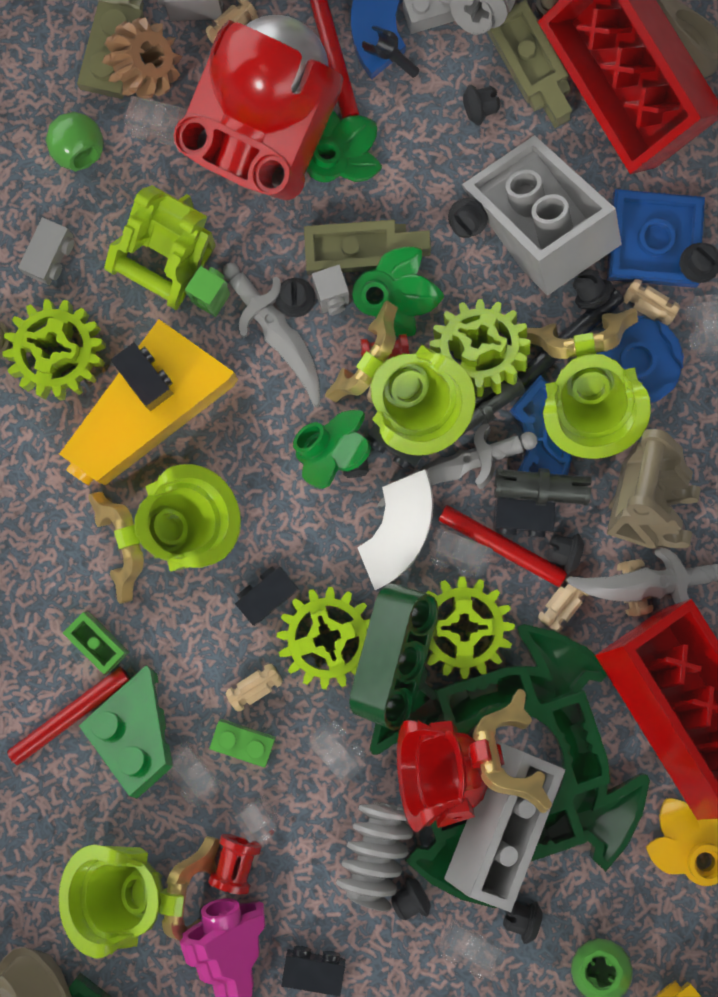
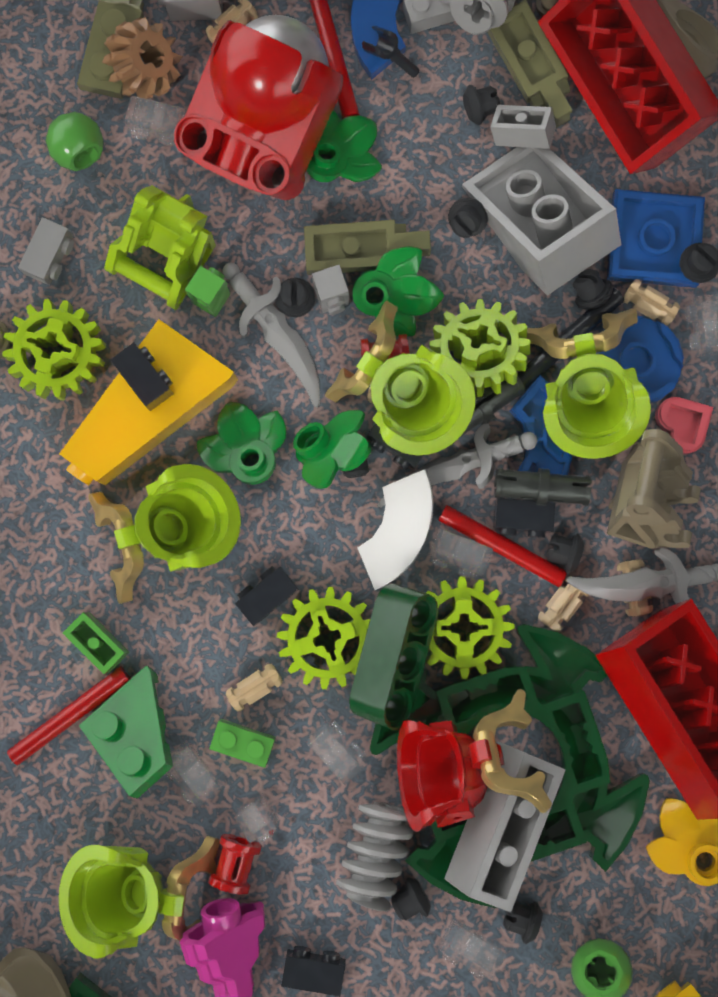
(240, 437): none -> green plate
(523, 126): none -> light grey piece
(684, 421): none -> coral tile

